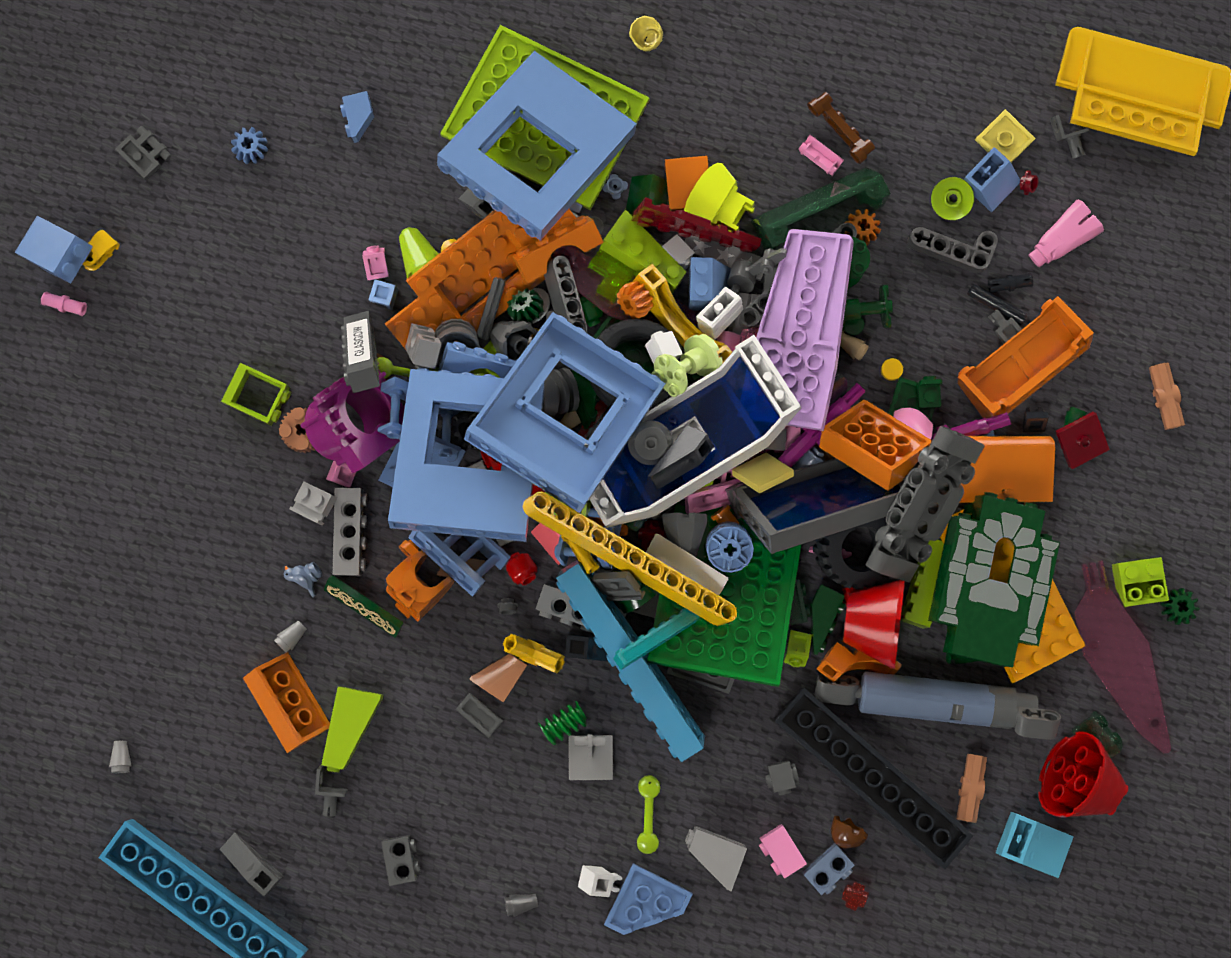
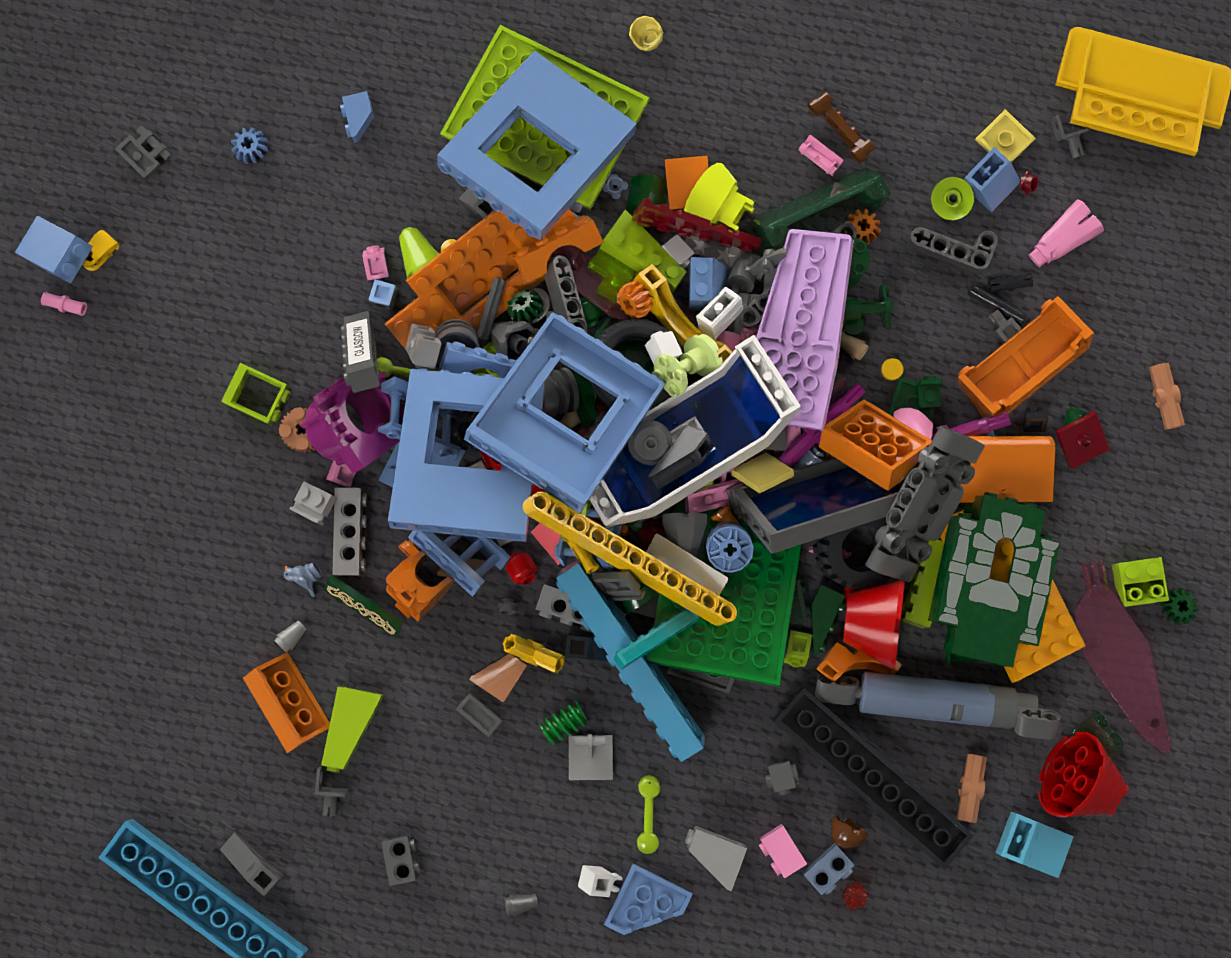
(120, 758): light grey cone -> none

